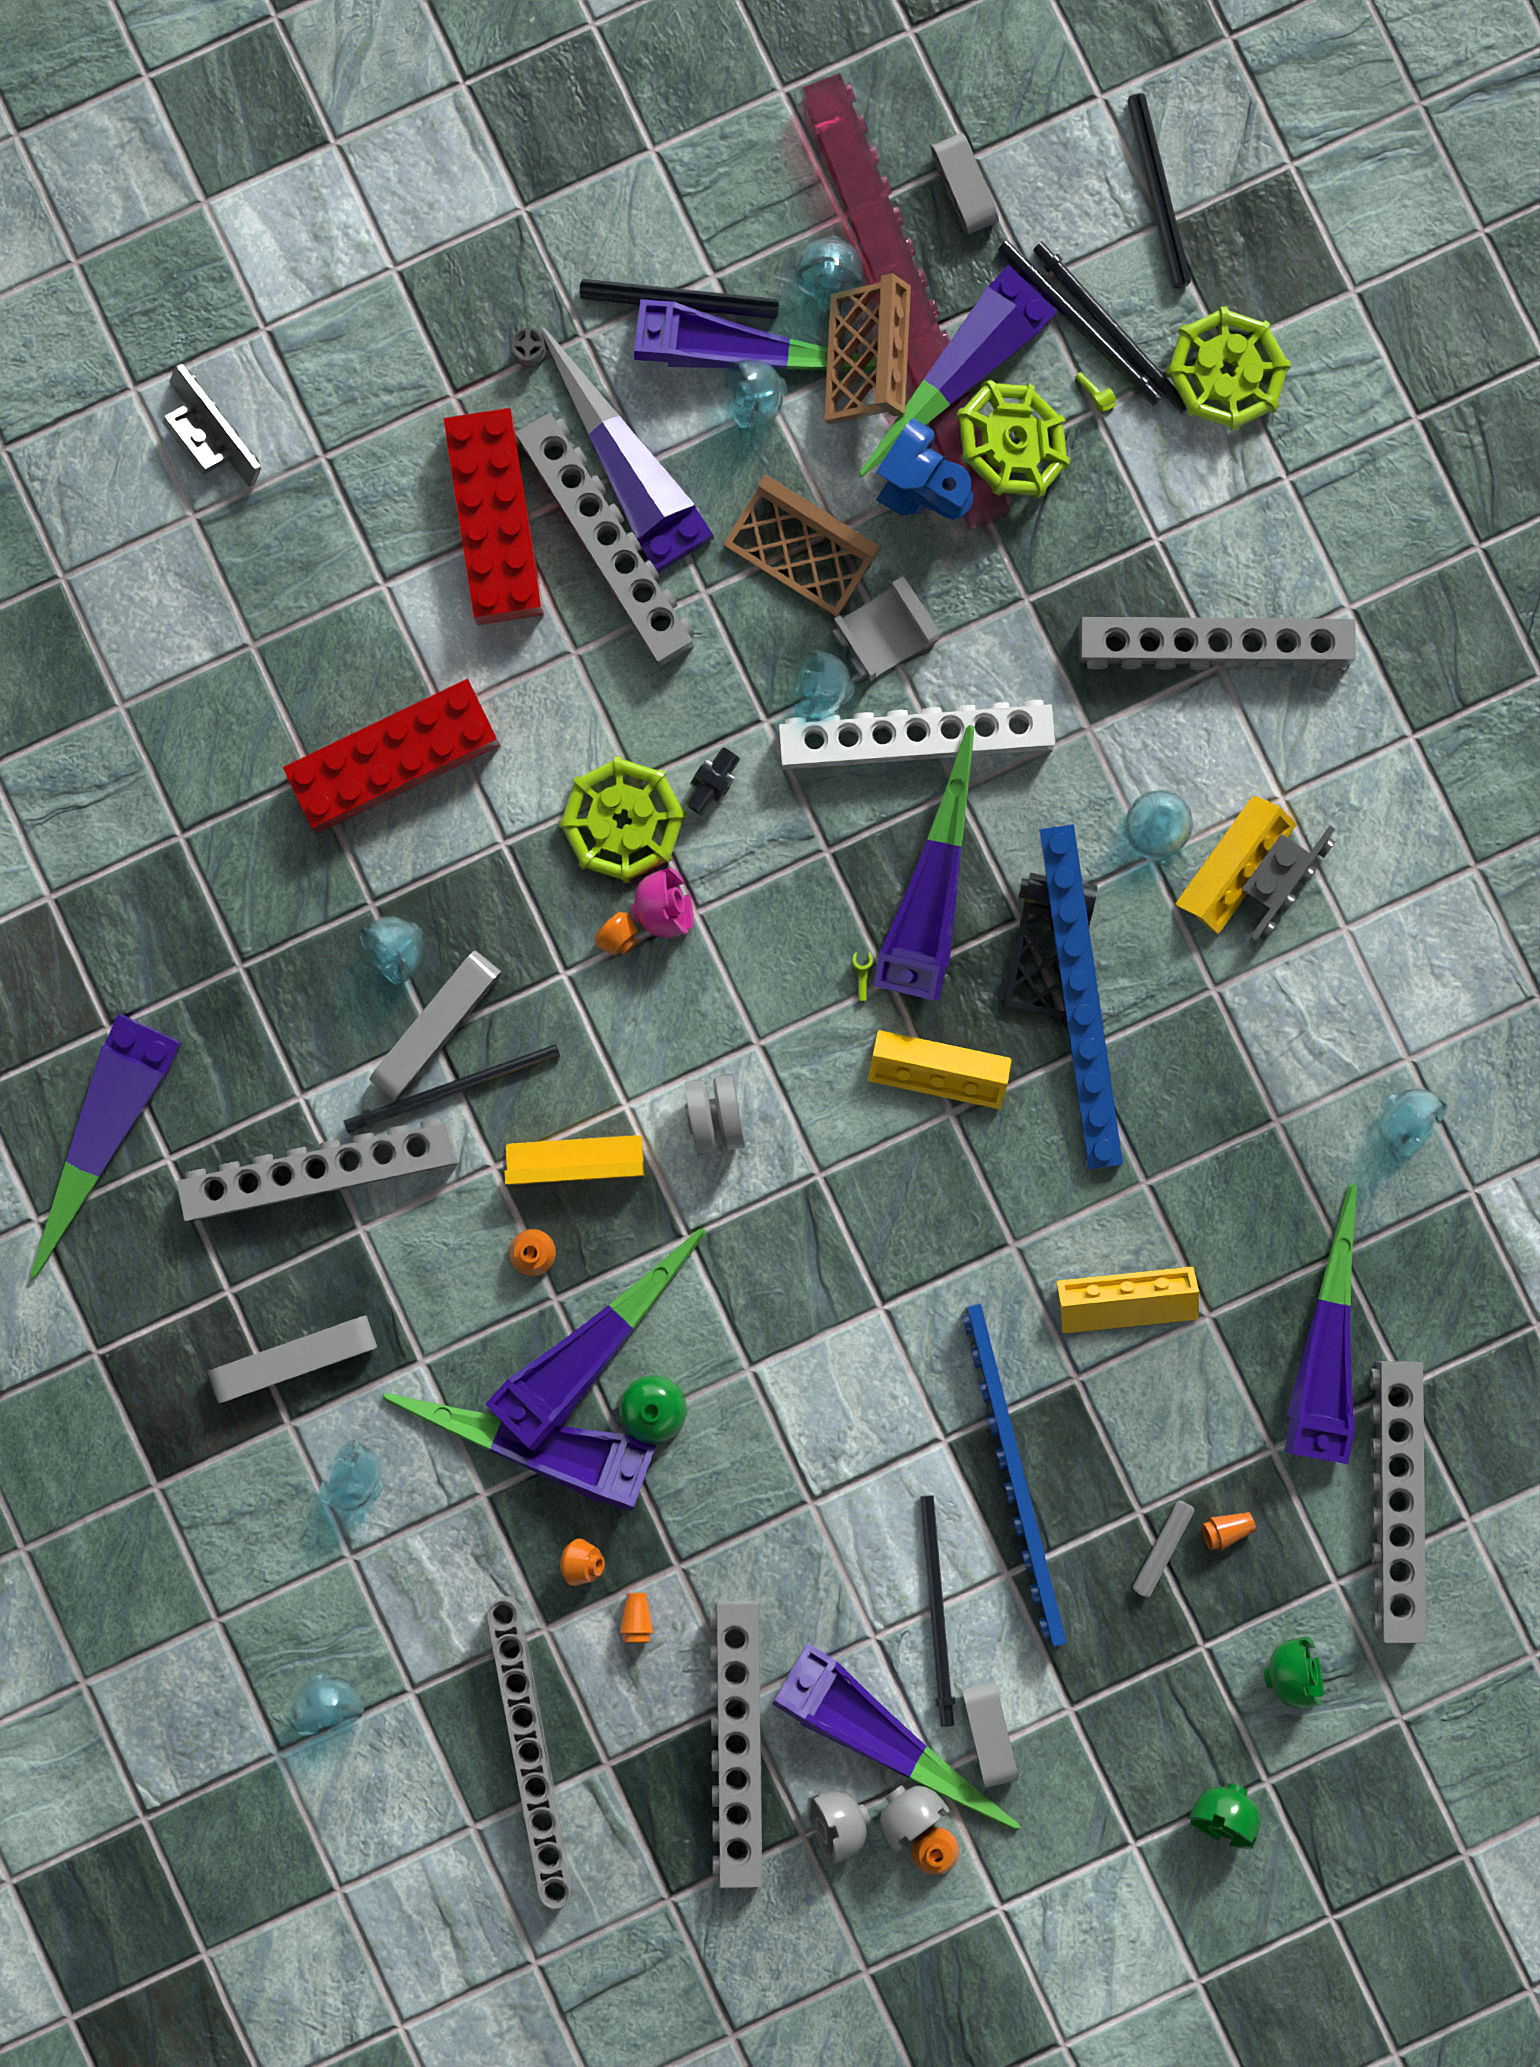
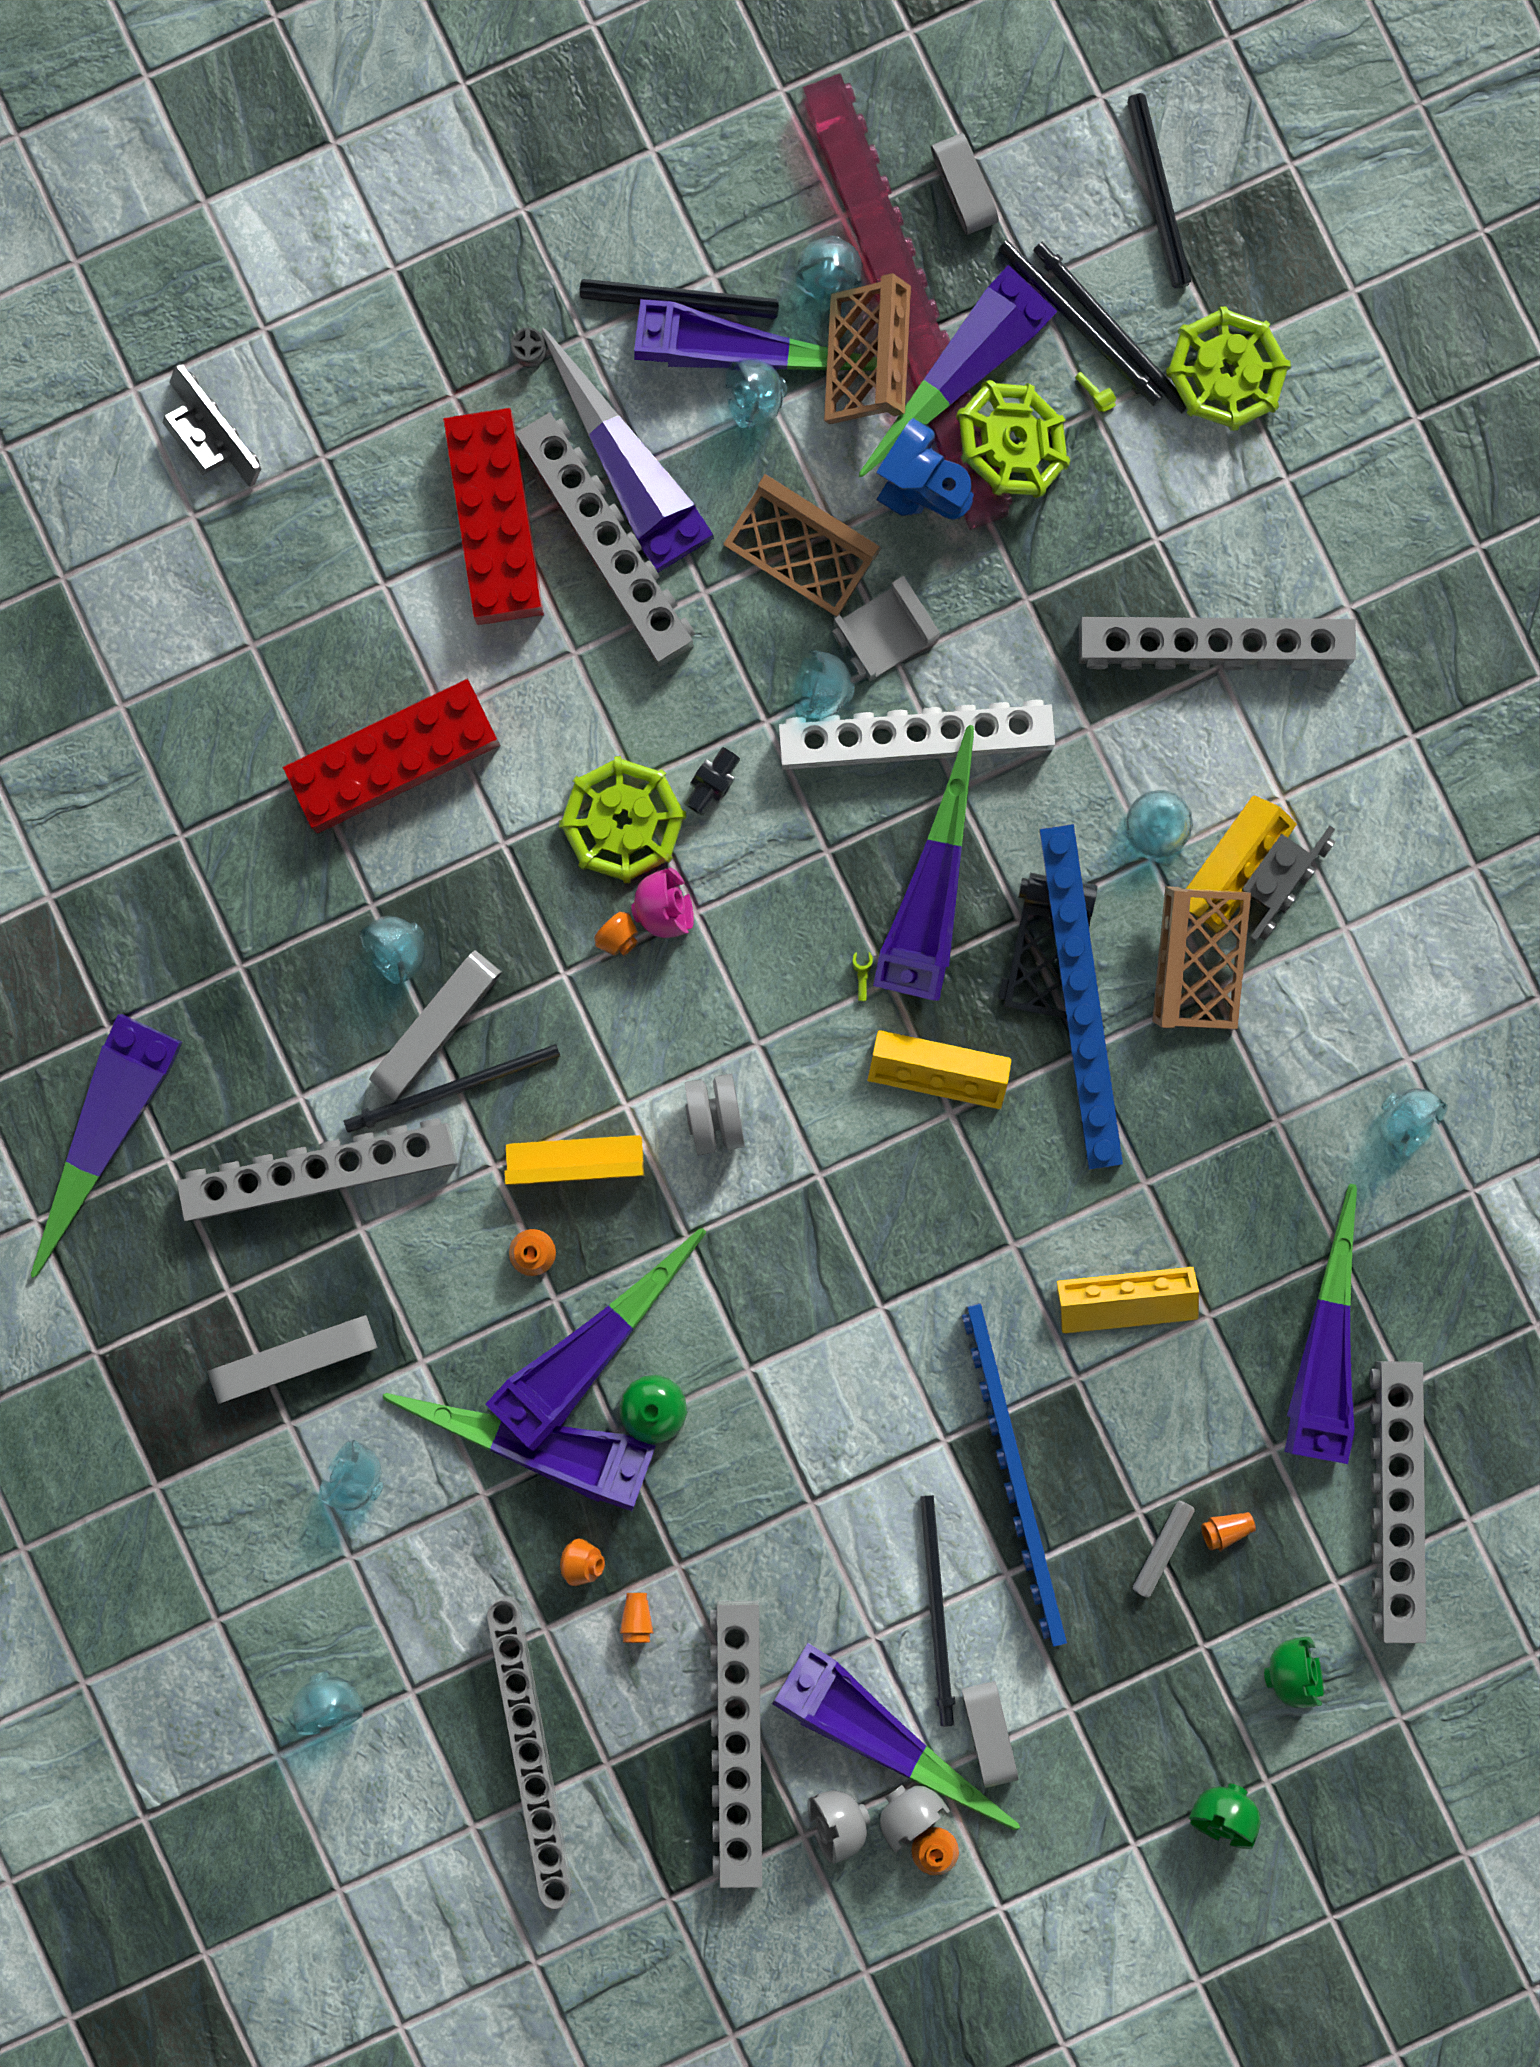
(1172, 956): none -> medium nougat fence

